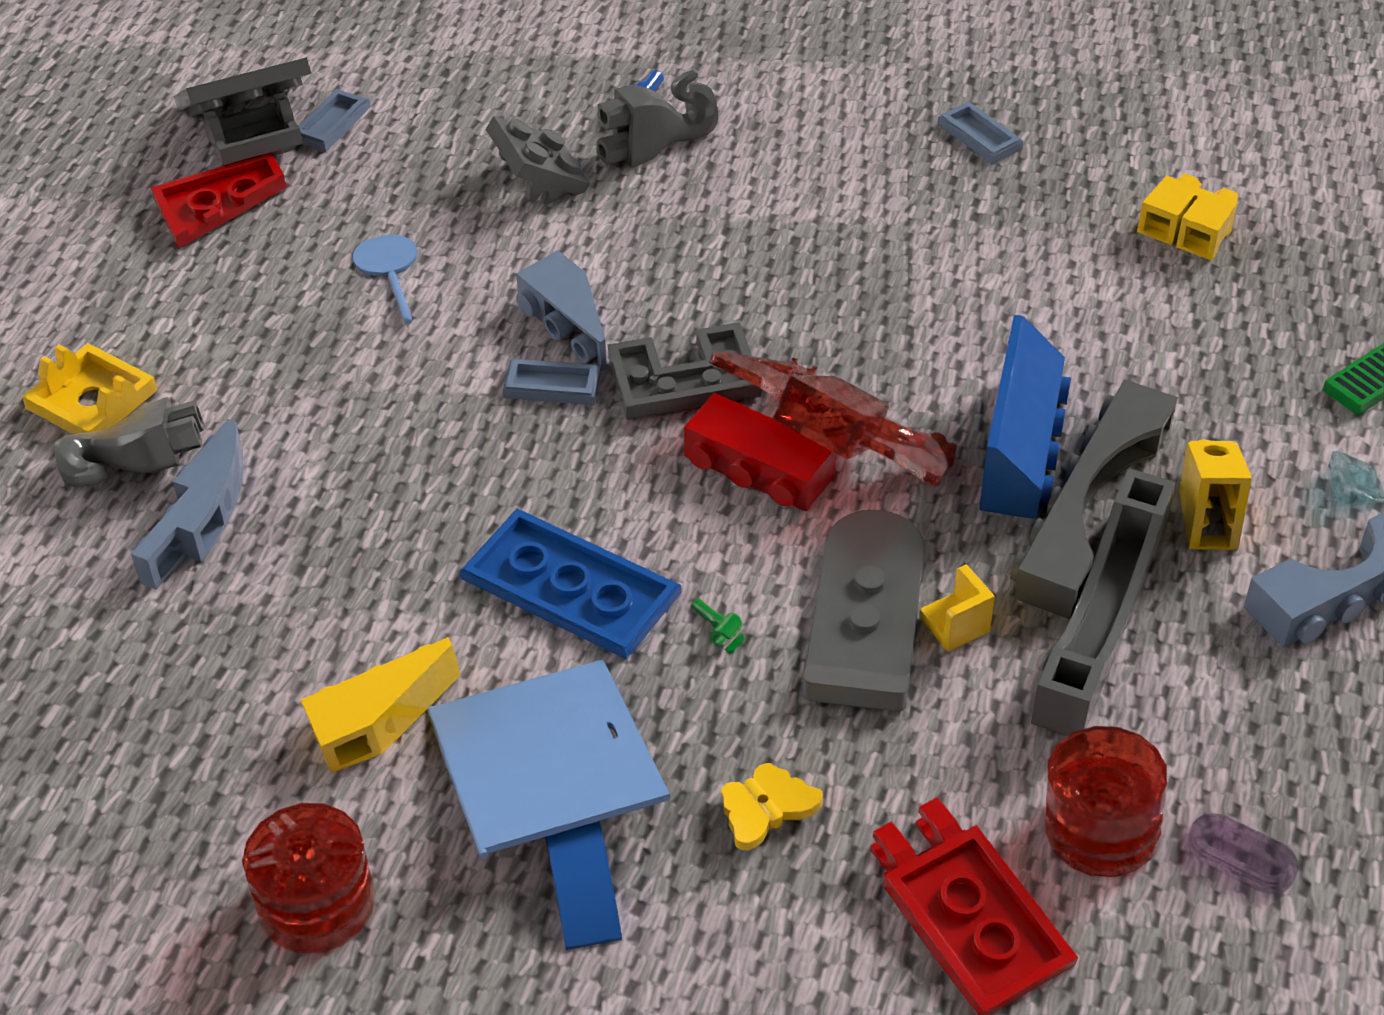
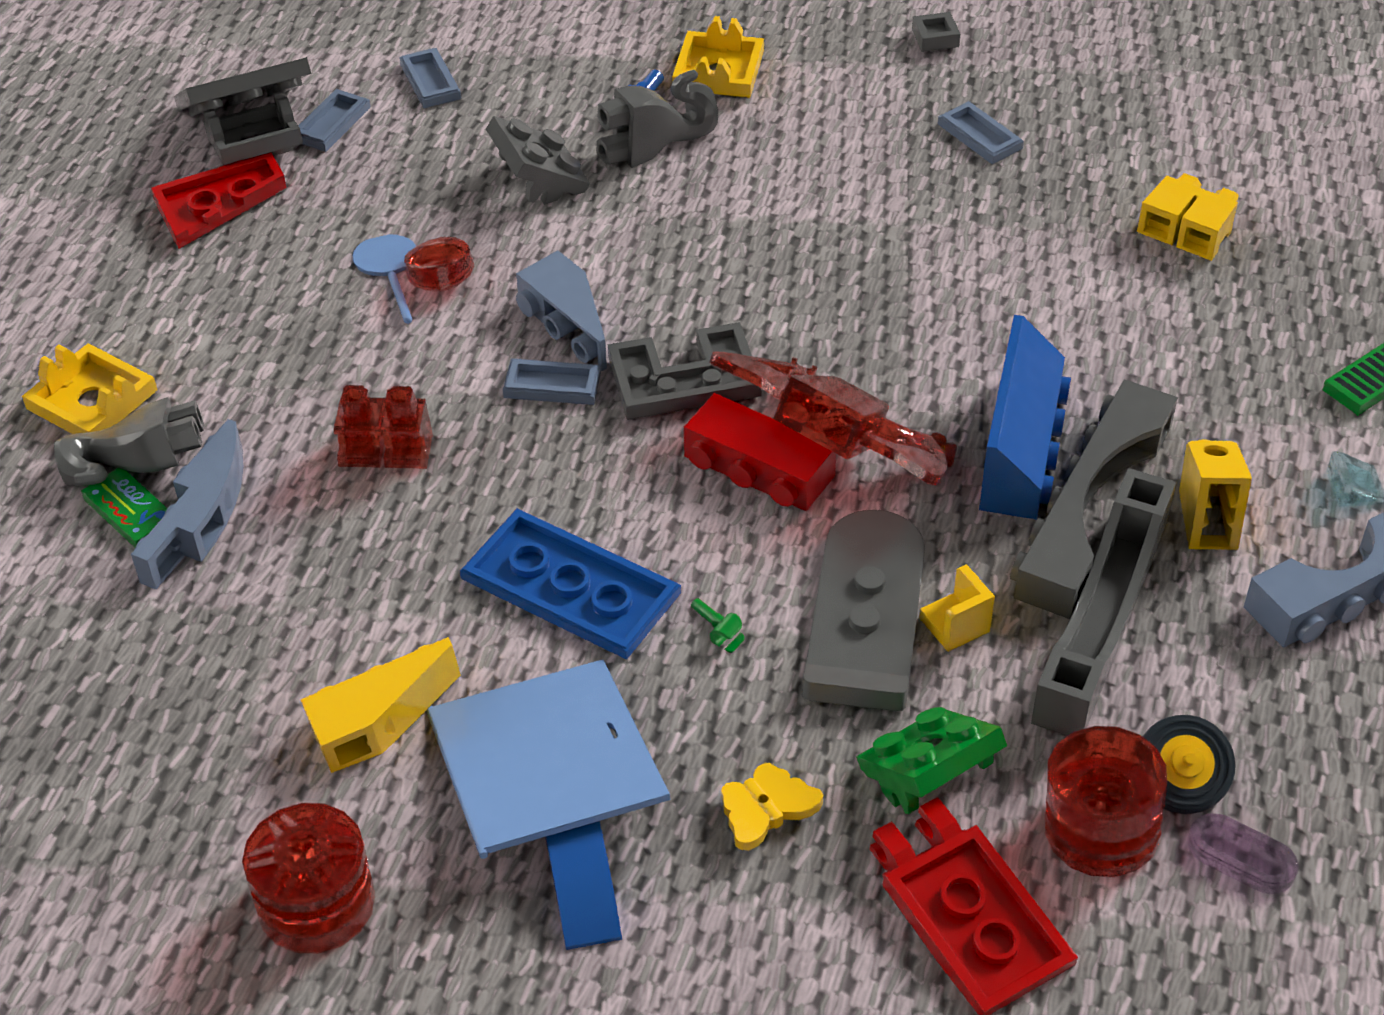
(125, 505): none -> green tile
(371, 423): none -> clear red hips
(430, 77): none -> sand blue tile
(439, 264): none -> clear red hat
(735, 55): none -> yellow piece
(913, 767): none -> green piece
(936, 31): none -> dark grey plate
(1197, 762): none -> black wheel

